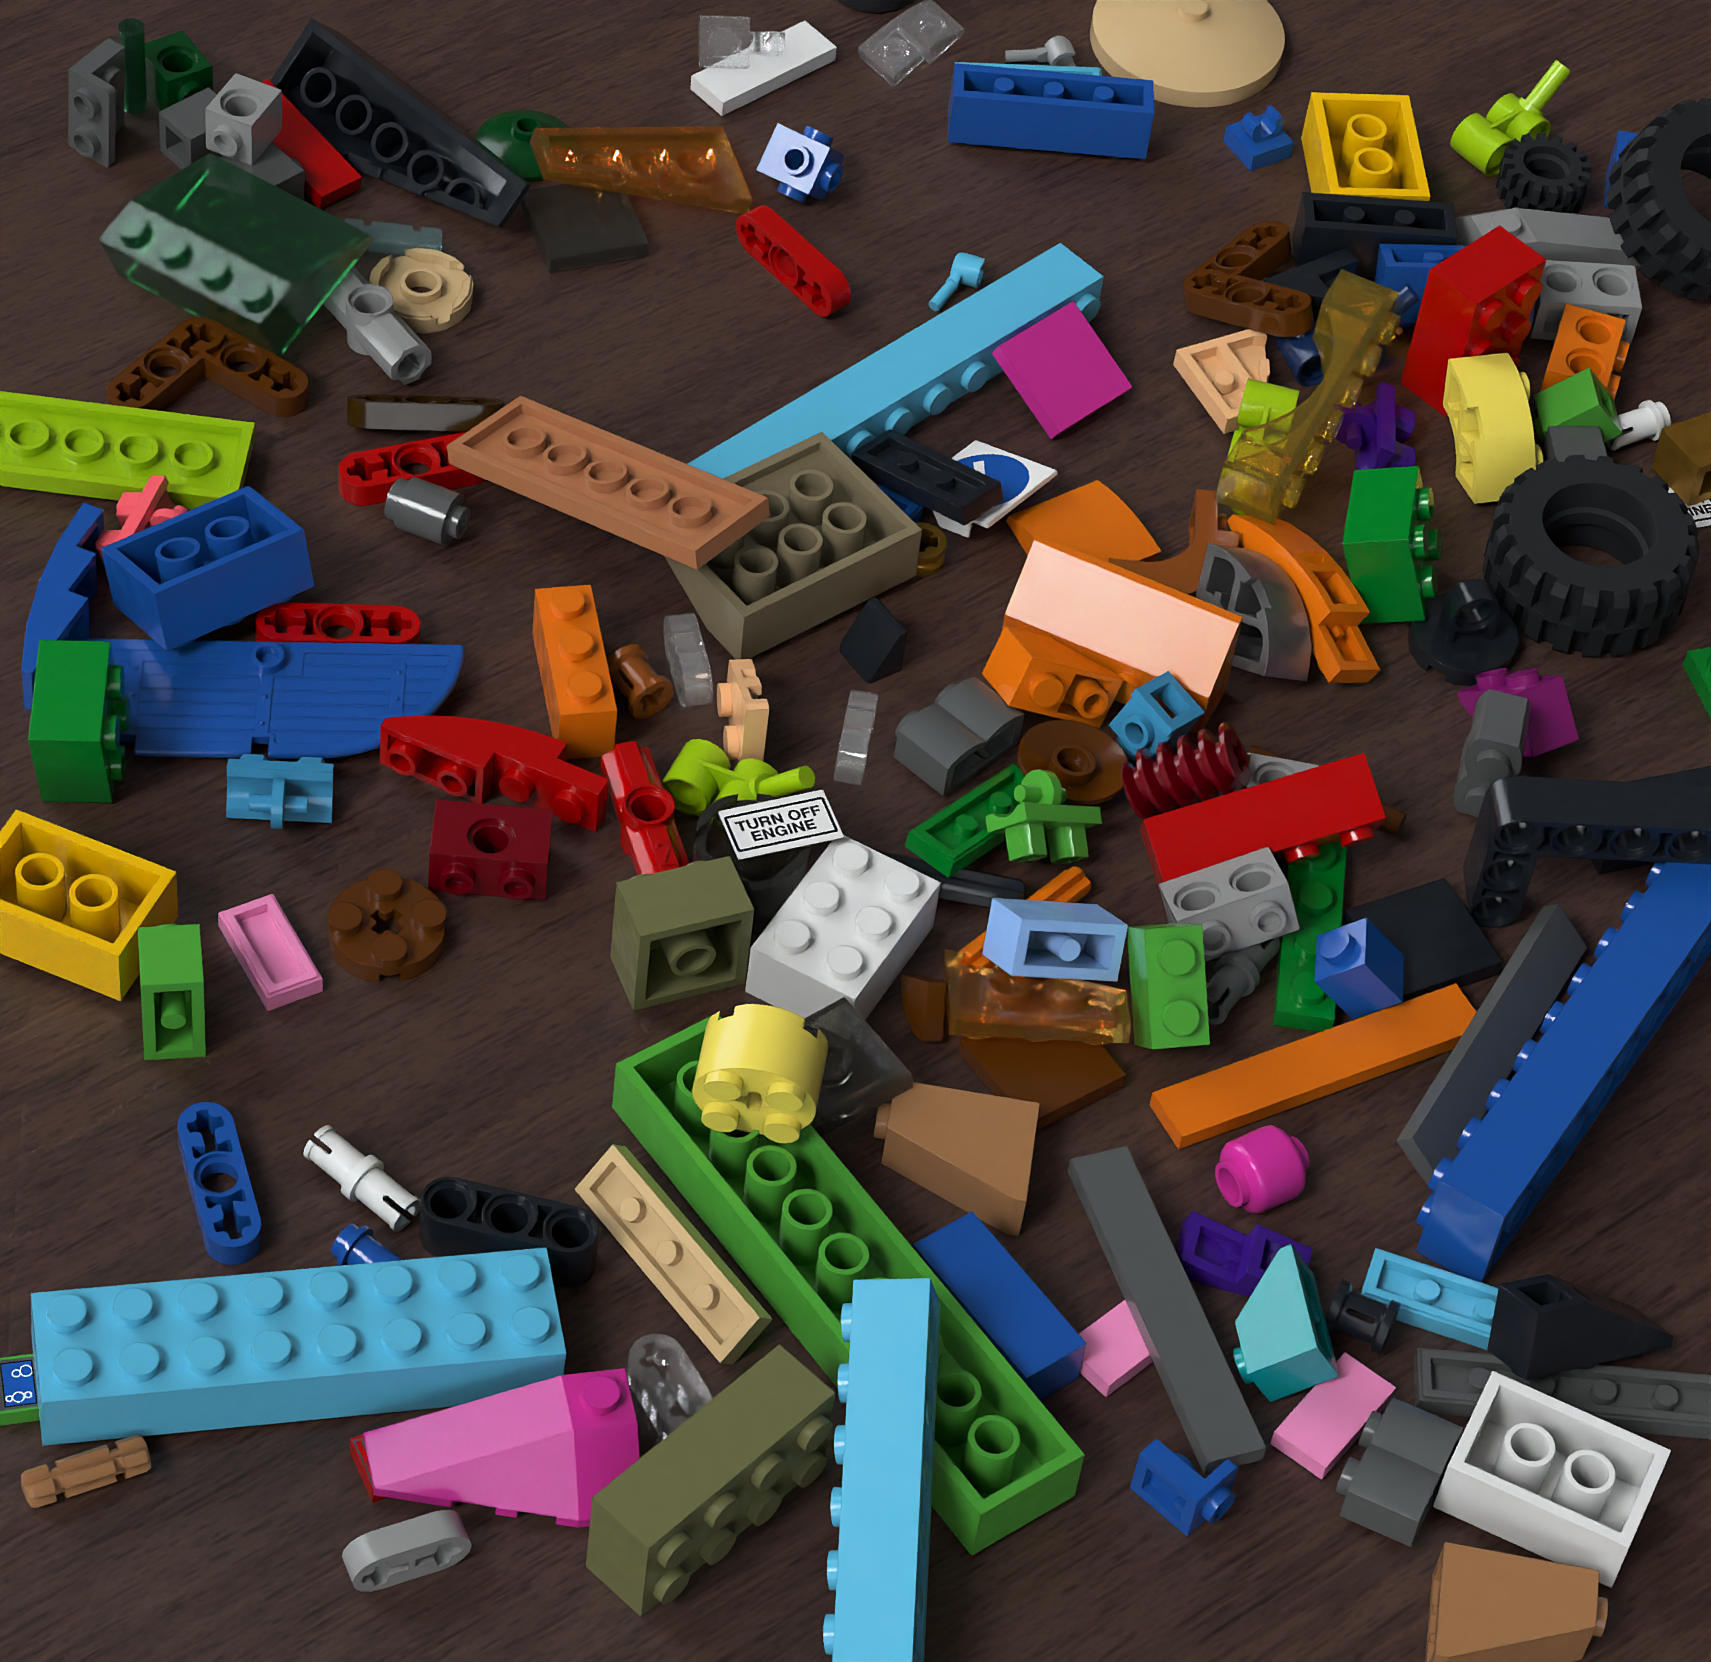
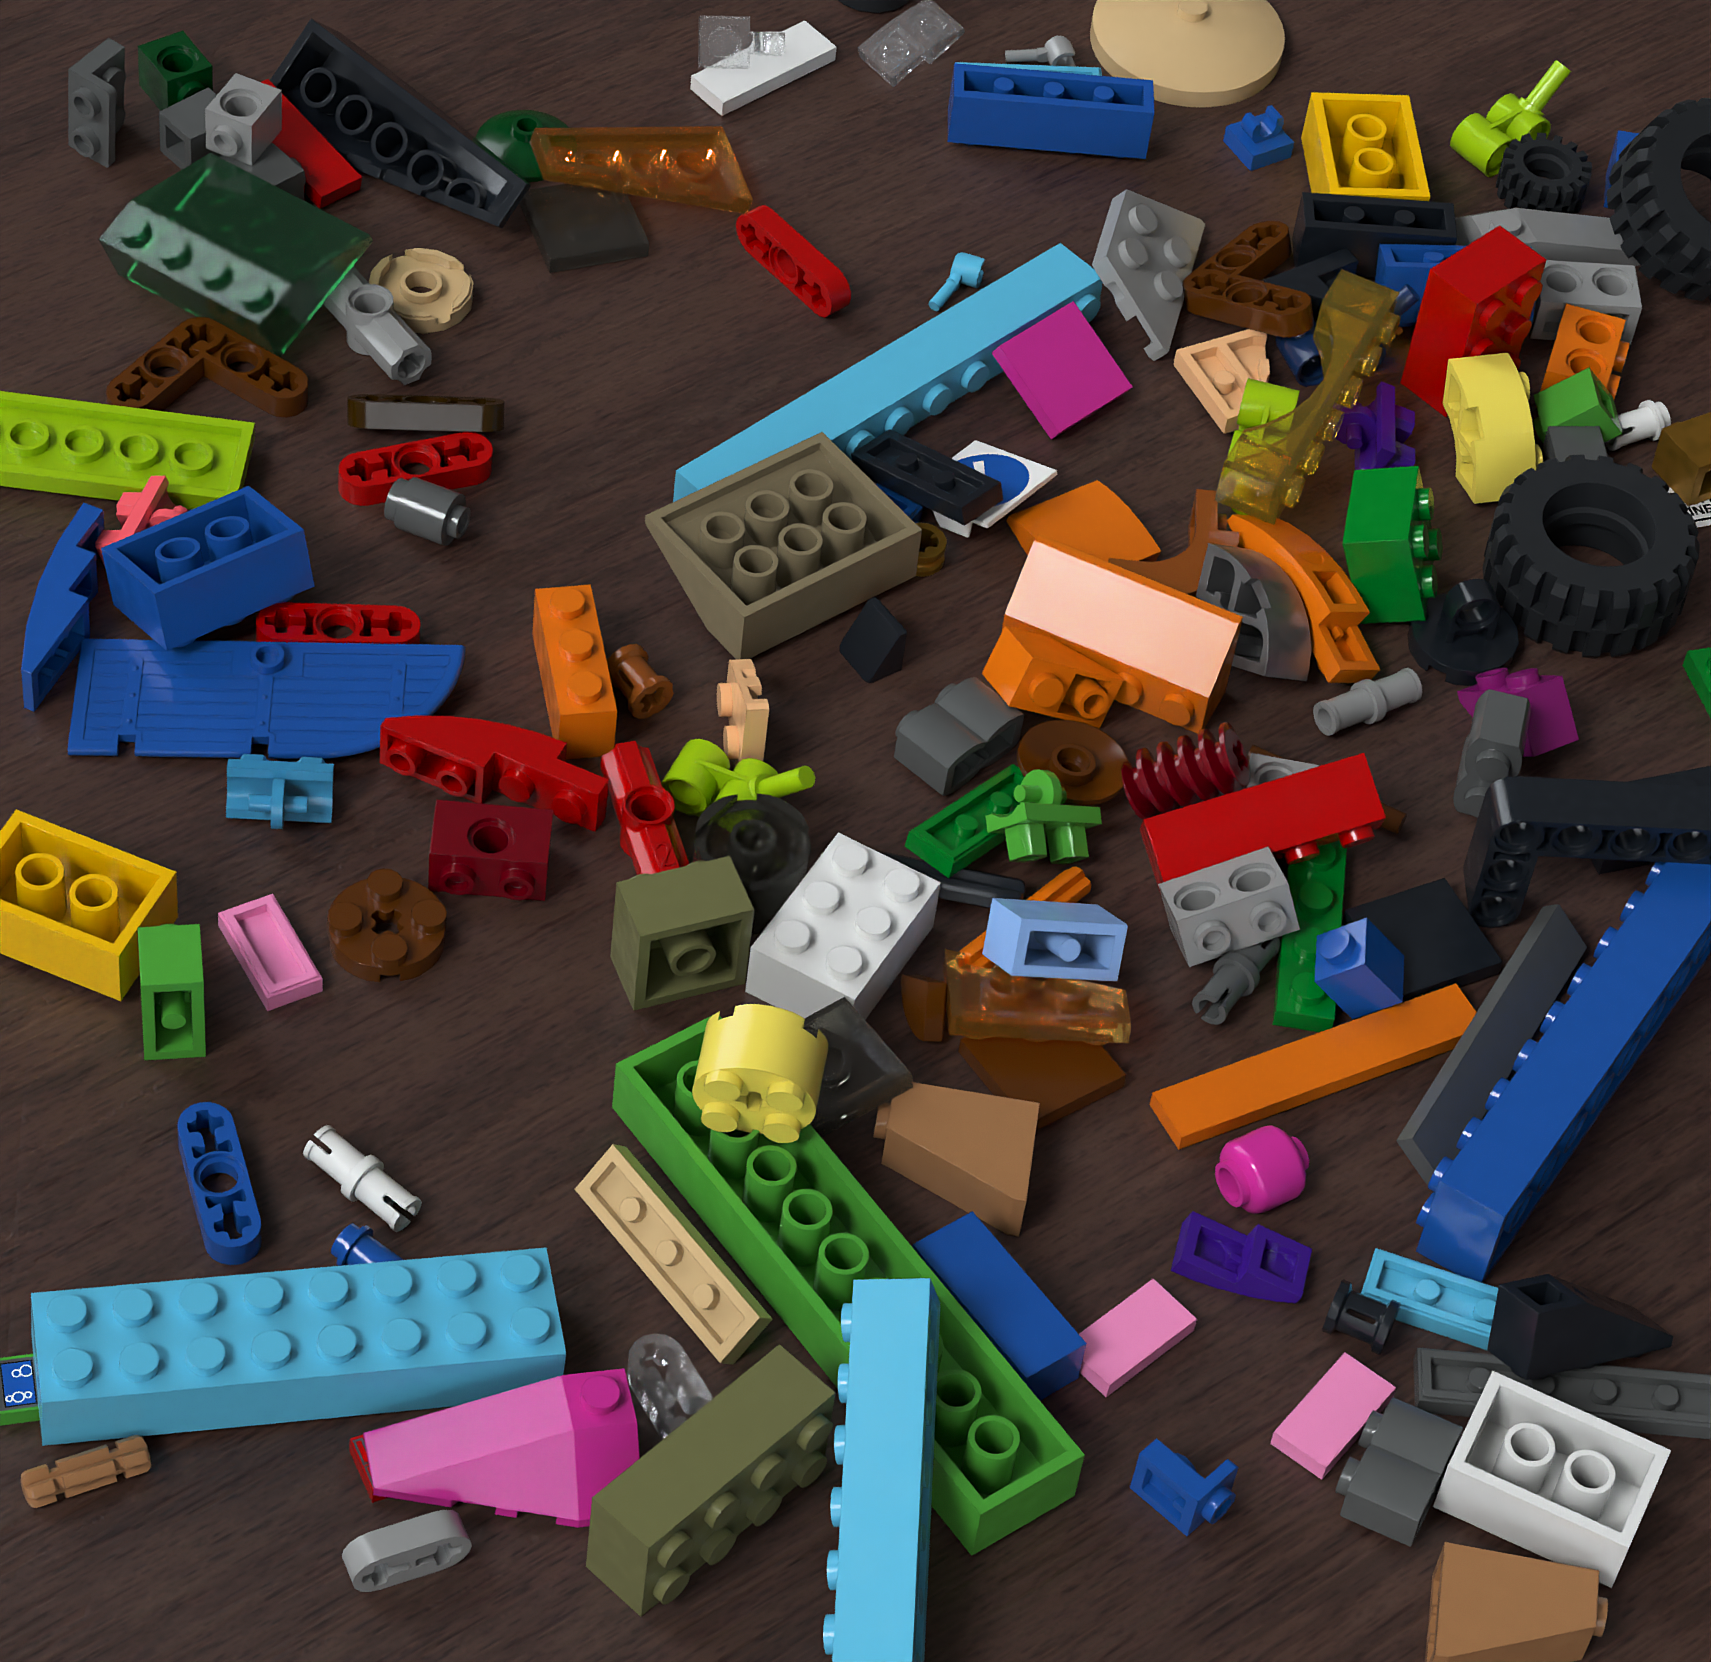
(78, 721): green brick -> none
(135, 87): clear green piece -> none
(396, 237): clear light blue axle -> none
(486, 1211): black beam -> none
(609, 482): nougat plate -> none
(687, 660): clear beam -> none
(780, 824): white sticker -> none
(802, 163): brick -> none
(856, 737): clear beam -> none
(1143, 263): none -> light grey wing
(1145, 723): dark azure brick -> none
(1166, 1310): dark grey tile -> none
(1168, 985): bright green brick -> none
(1284, 1331): slope -> none
(1367, 701): none -> light grey pin

